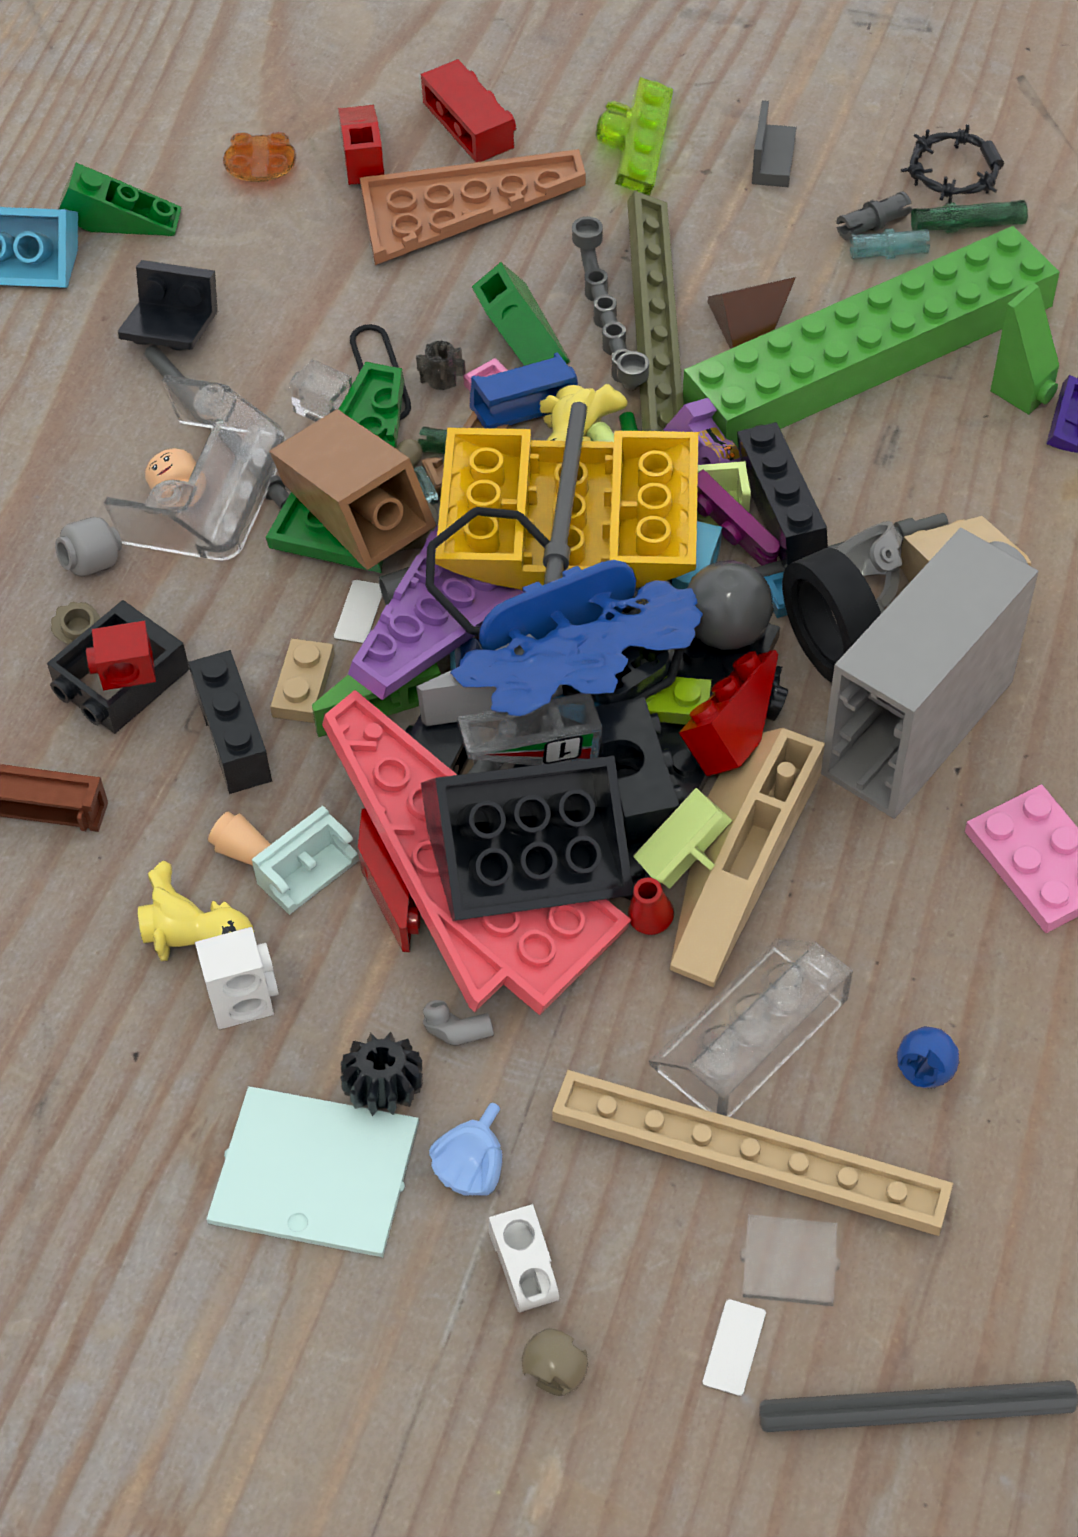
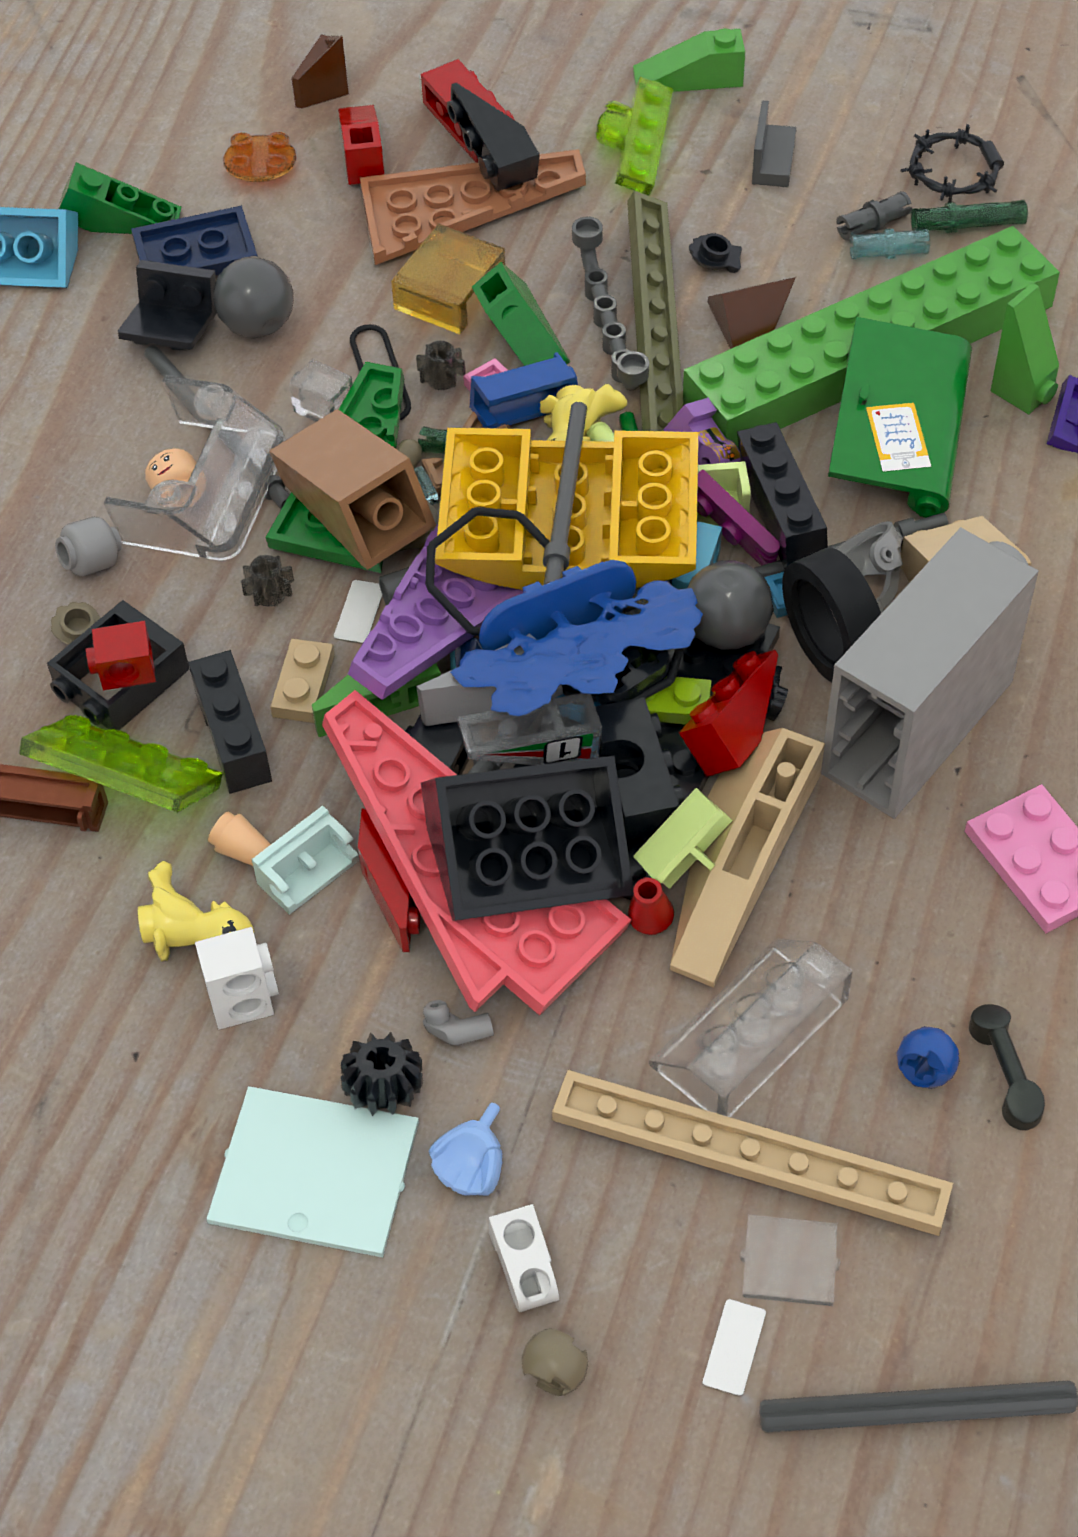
(122, 763): none -> clear neon green plate
(198, 240): none -> dark blue plate
(253, 297): none -> dark grey piece
(267, 580): none -> clear smoke gear
(321, 73): none -> reddish brown slope
(440, 277): none -> clear yellow panel
(499, 142): none -> black slope
(700, 63): none -> bright green slope
(716, 252): none -> black animal
(911, 412): none -> green door
(1024, 1098): none -> pearl dark grey bar

